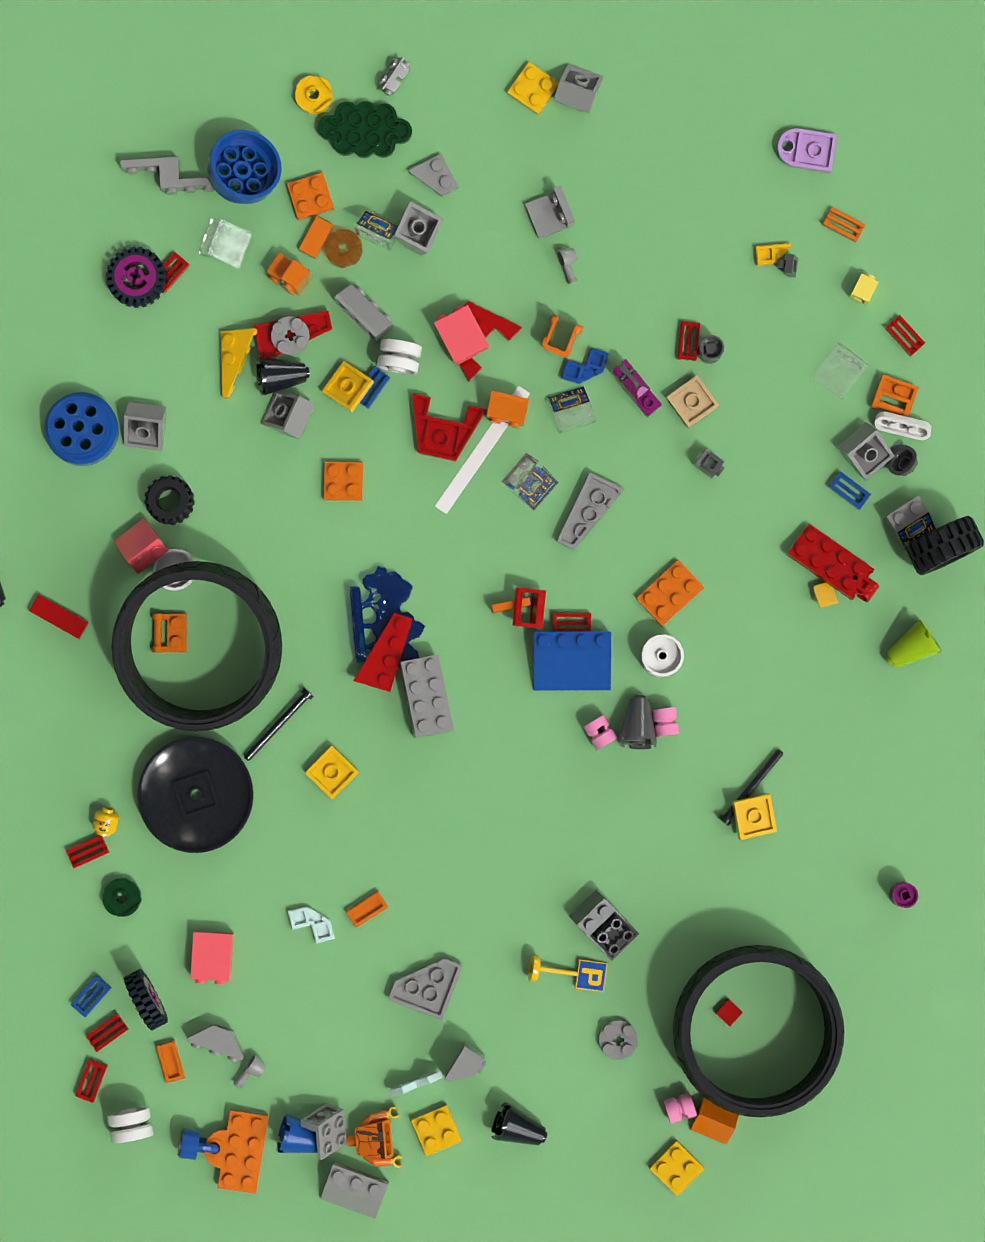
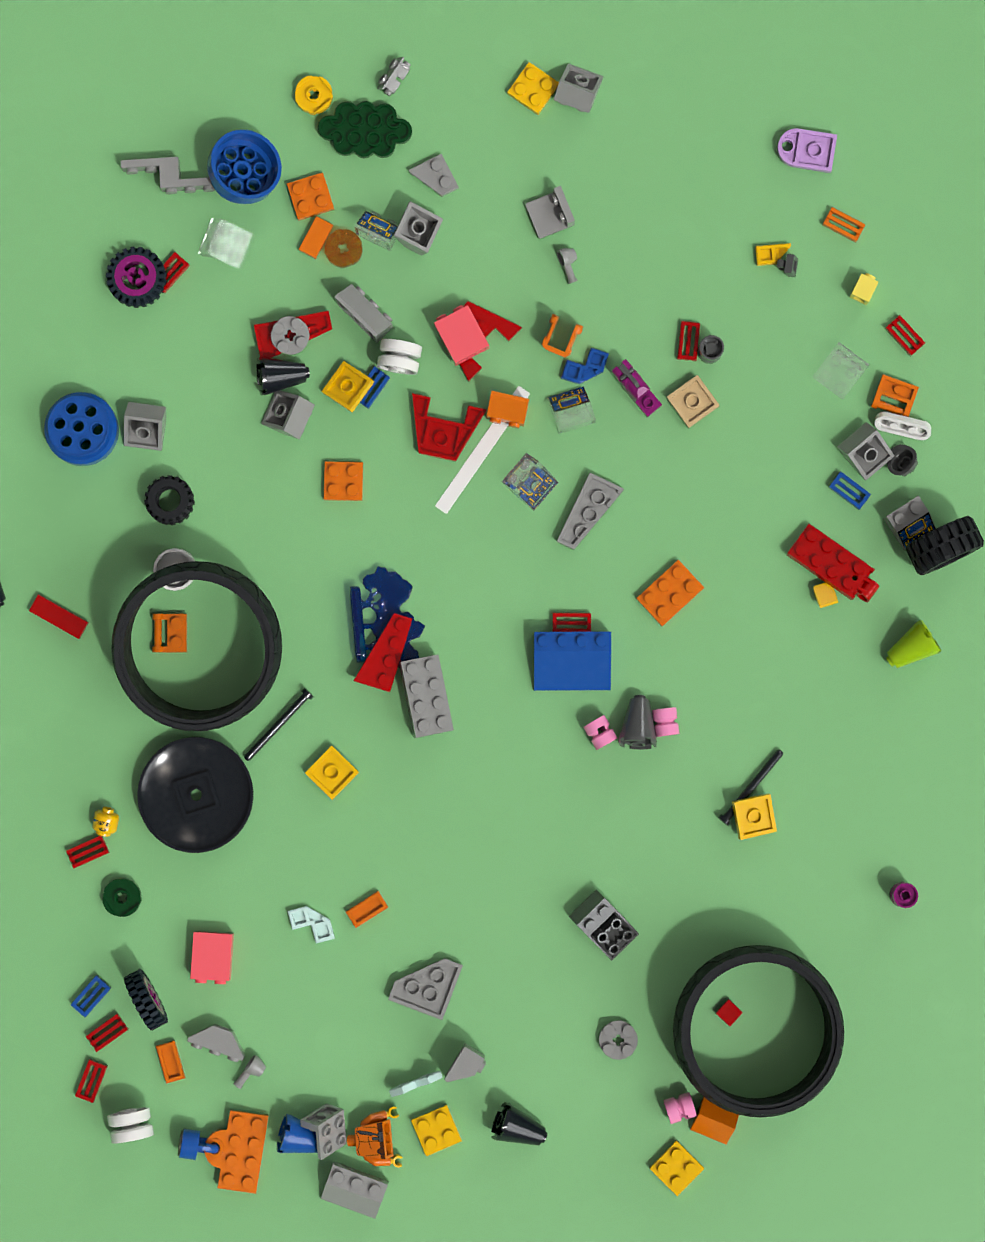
(141, 546): coral brick -> none
(233, 353): yellow wing -> none
(290, 274): orange brick -> none
(506, 606): orange tile -> none
(537, 608): red tile -> none
(589, 975): yellow piece -> none
(657, 666): white wheel -> none
(709, 463): dark grey window -> none

